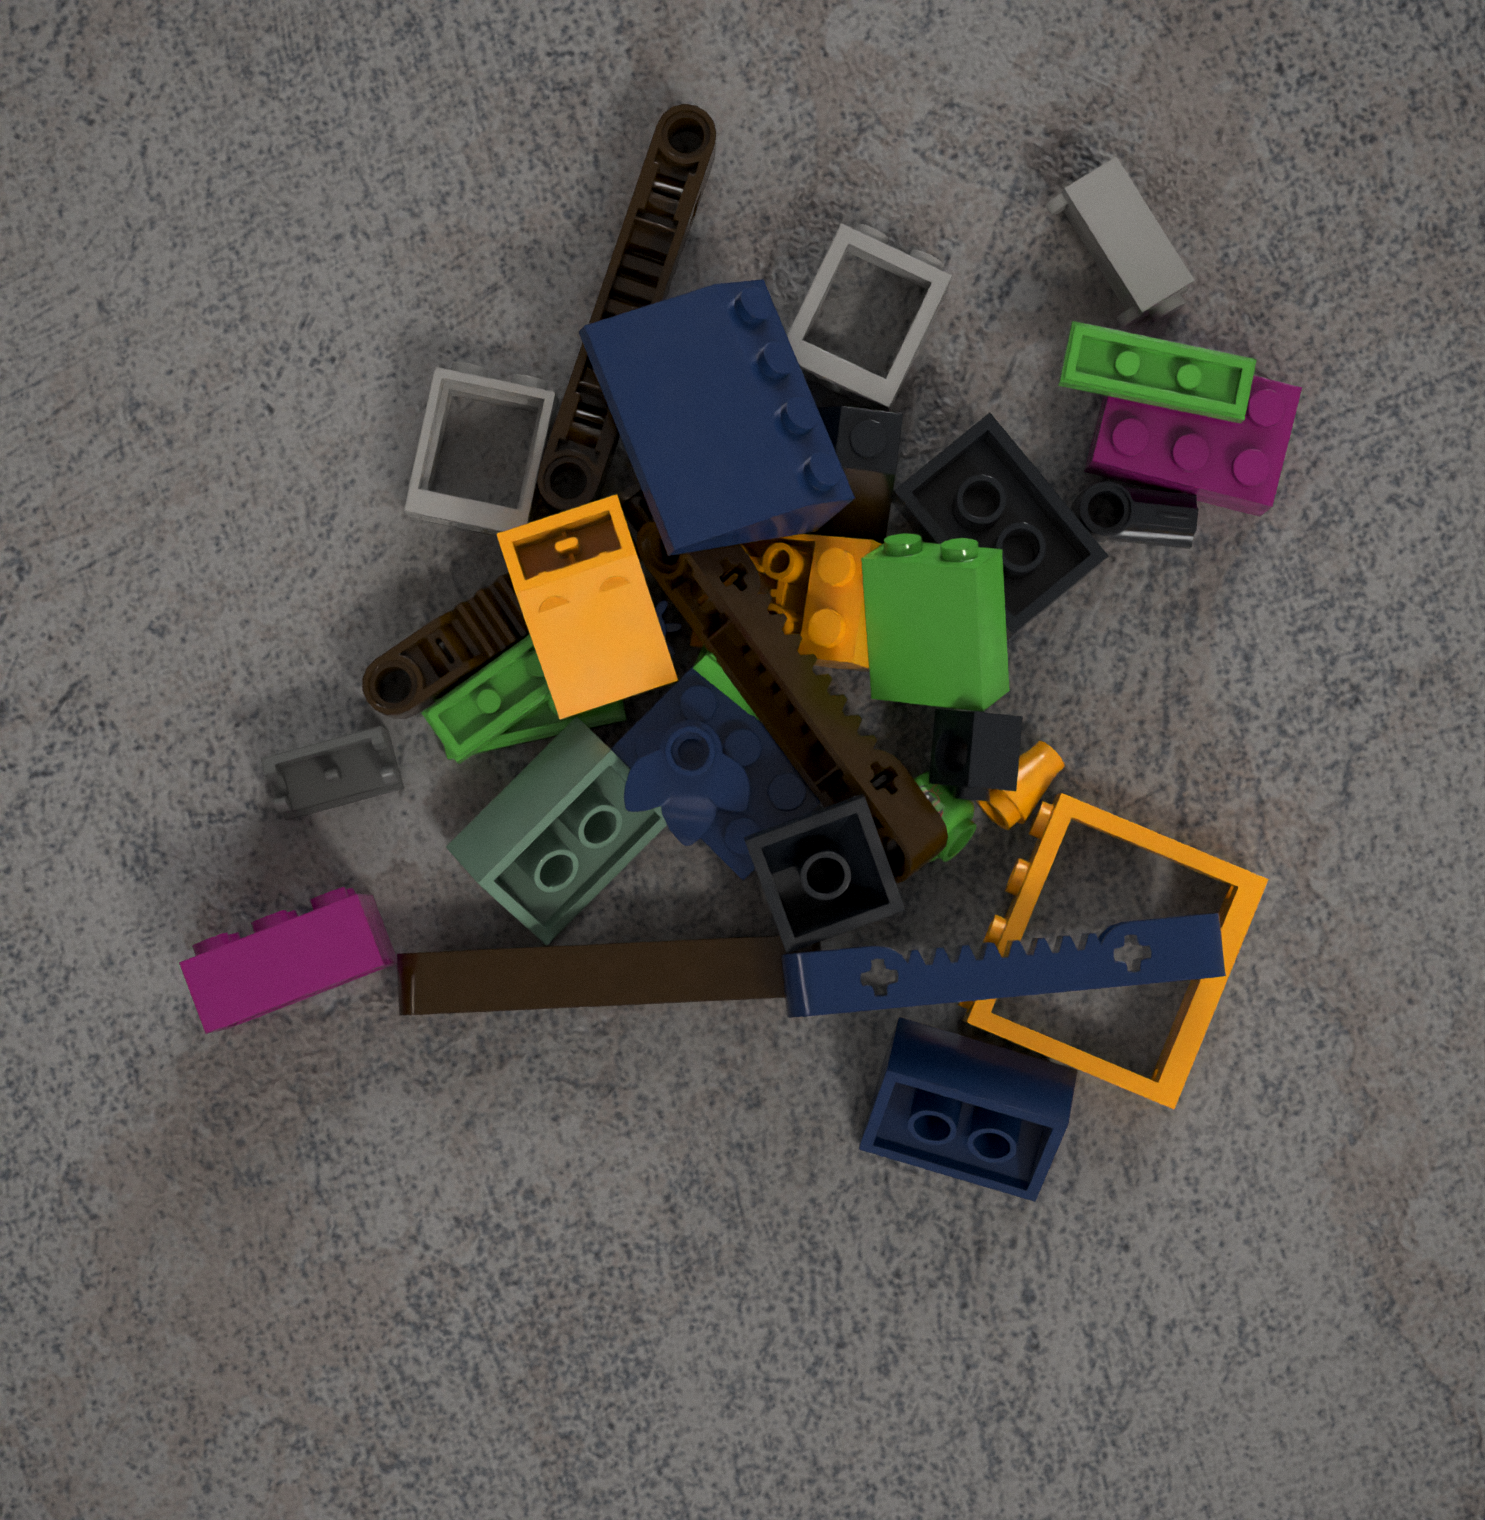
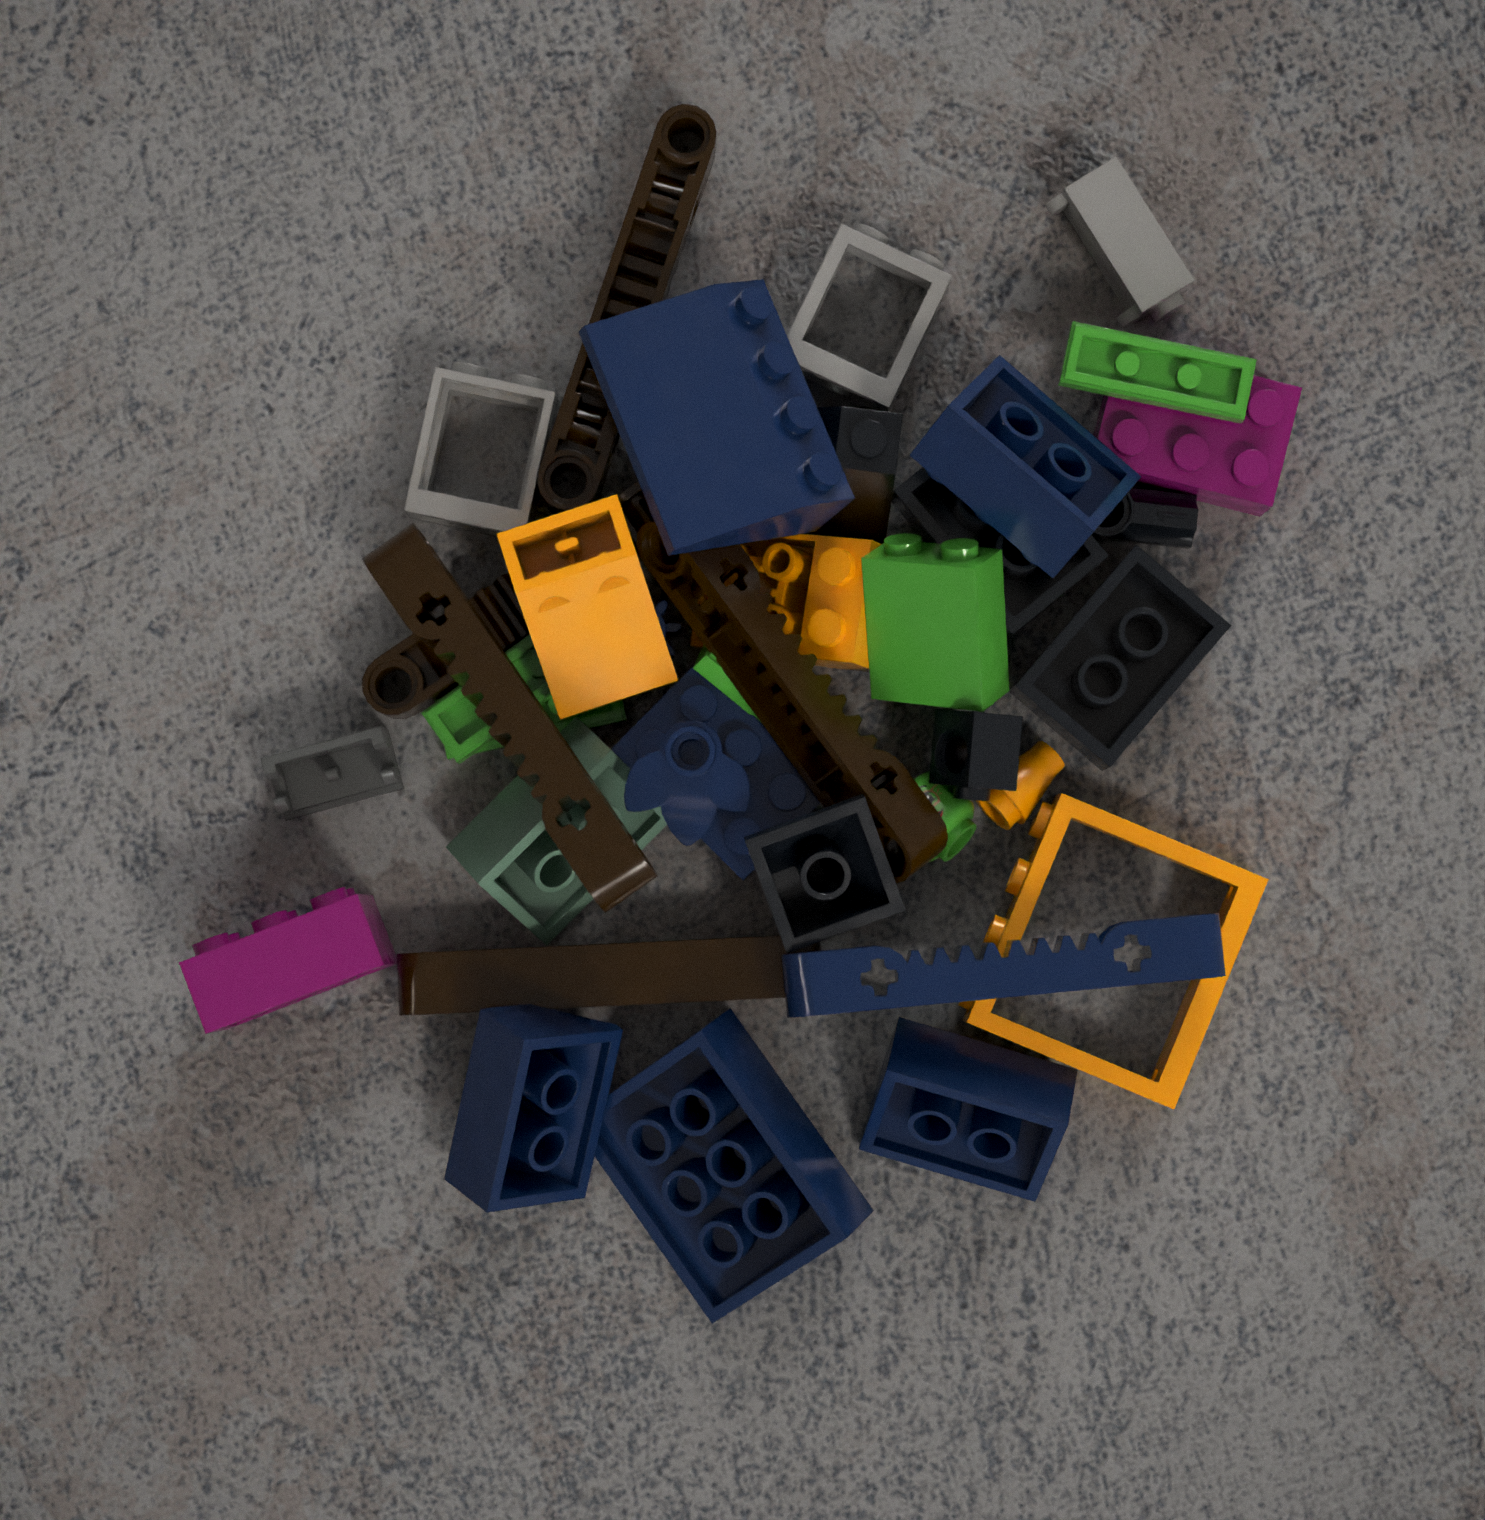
(531, 1106): none -> dark blue slope
(602, 851): none -> dark brown gear
(725, 1168): none -> dark blue slope
(1024, 466): none -> dark blue slope
(1120, 658): none -> black brick

